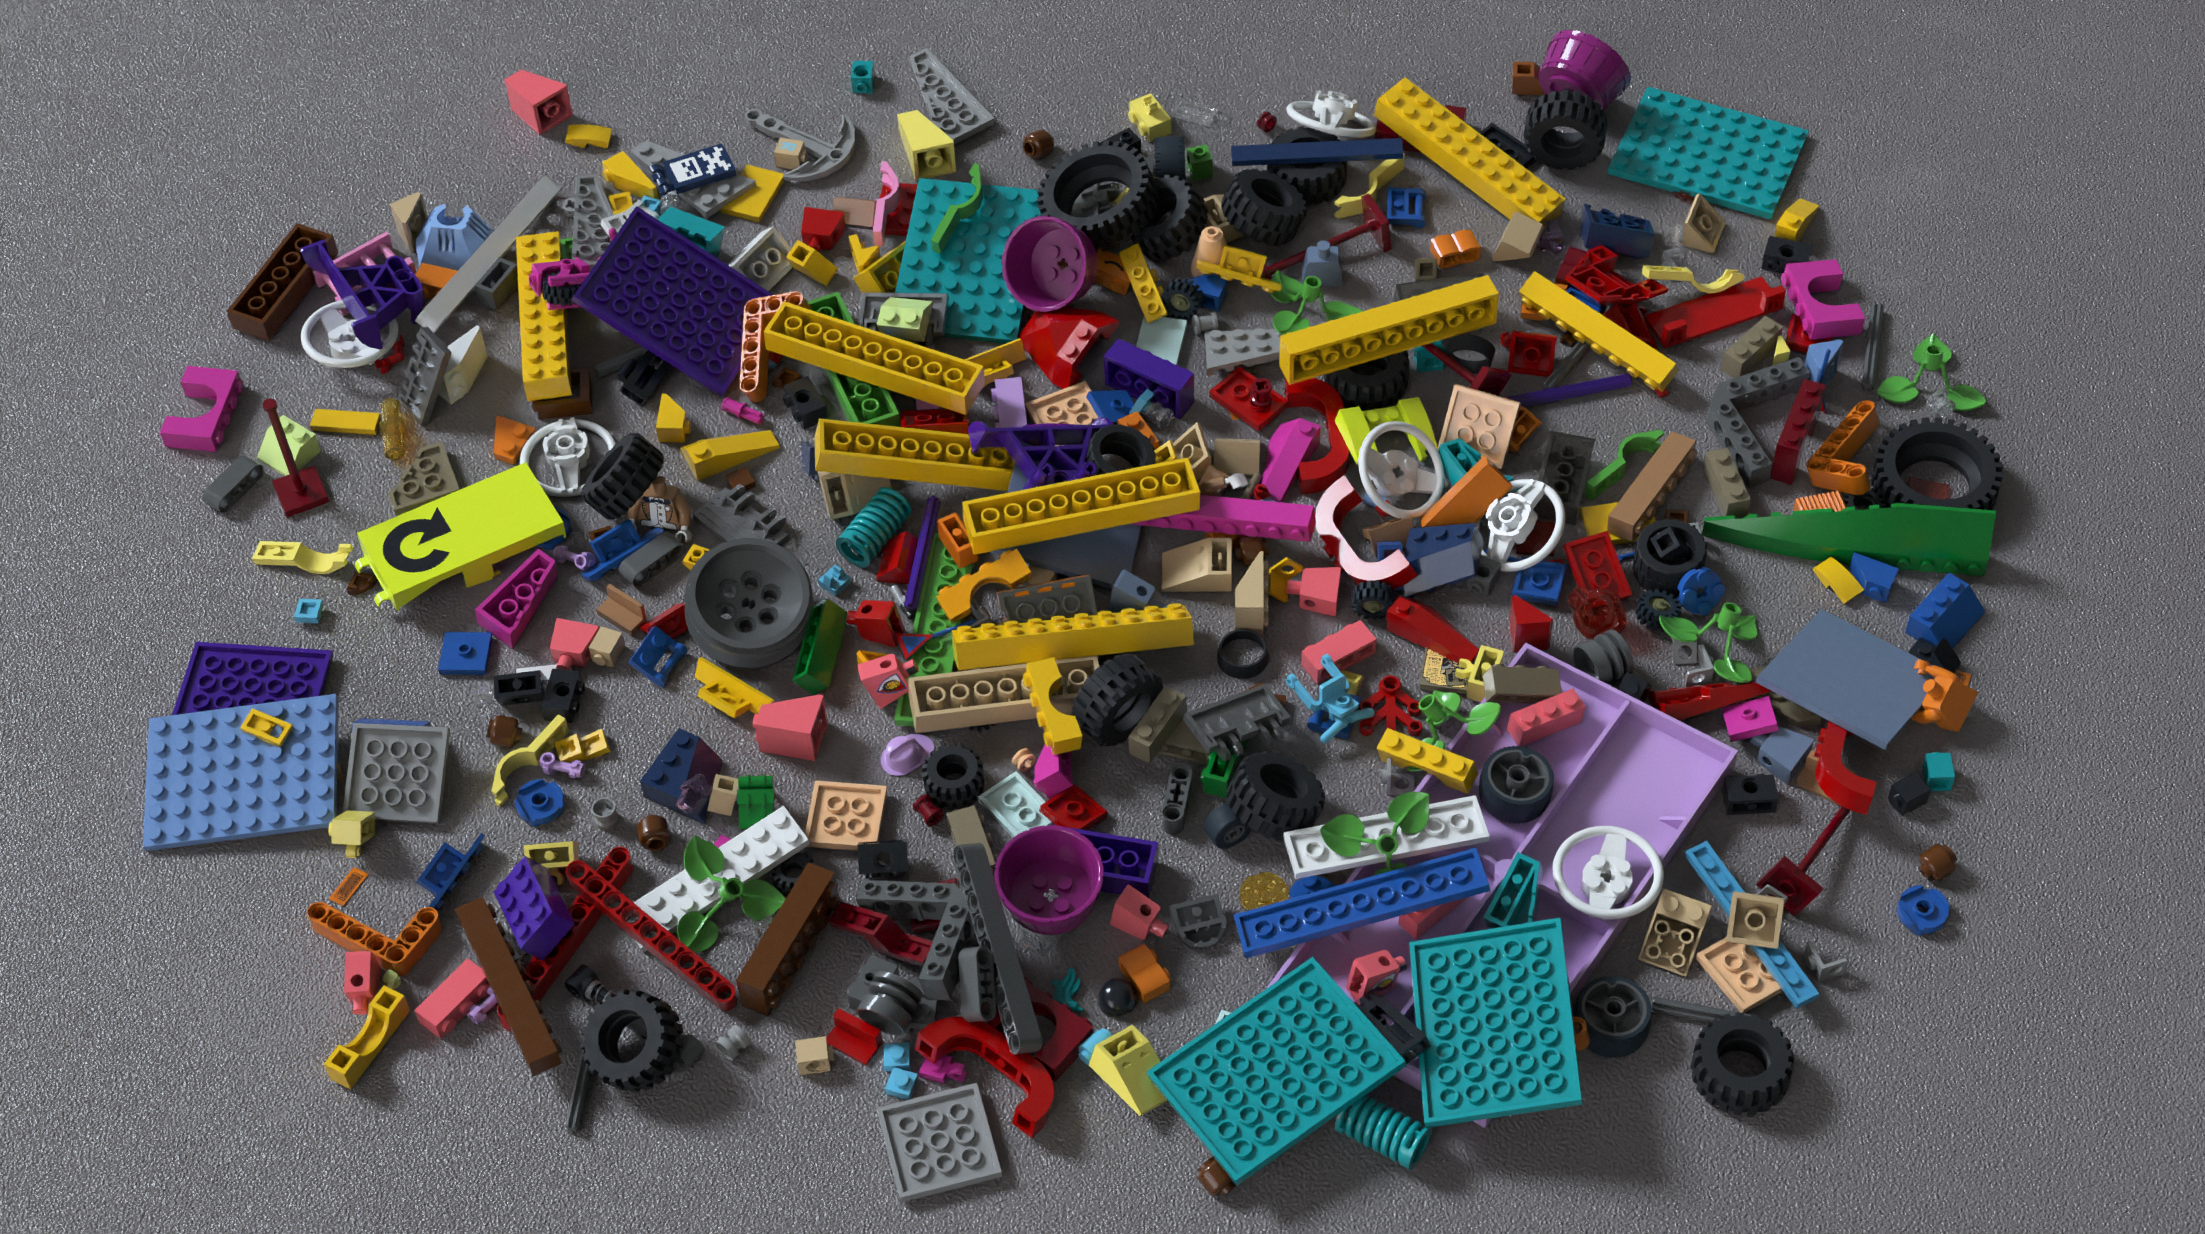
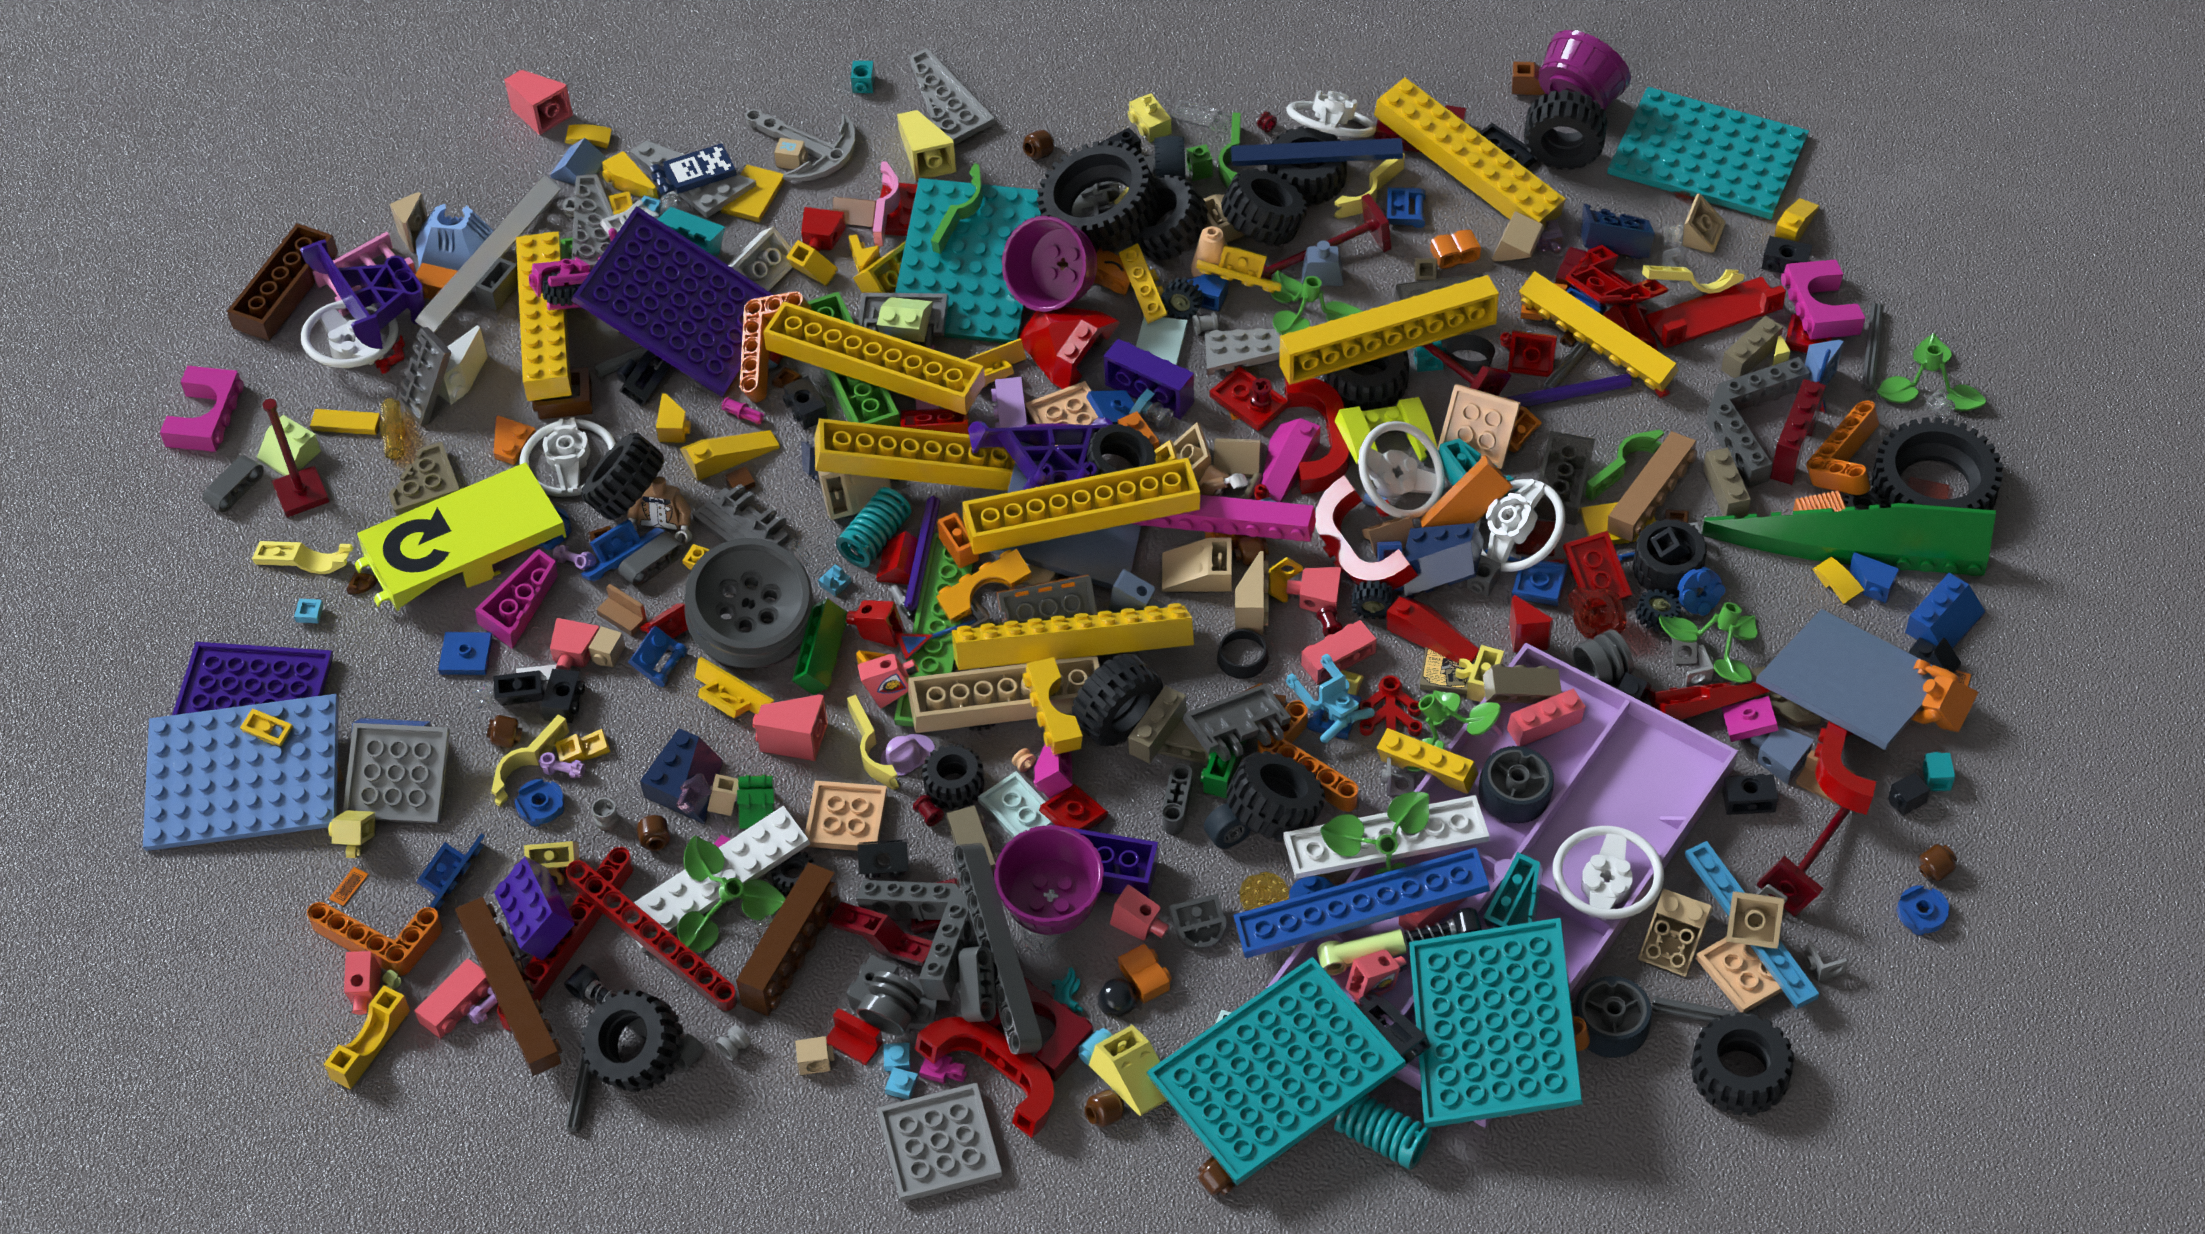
(578, 160): none -> medium blue slope
(883, 773): none -> light yellow piece
(1104, 1108): none -> reddish brown head
(1224, 158): none -> bright green piece
(1329, 621): none -> dark red bush
(1337, 956): none -> yellowish green piece
(1338, 785): none -> orange beam

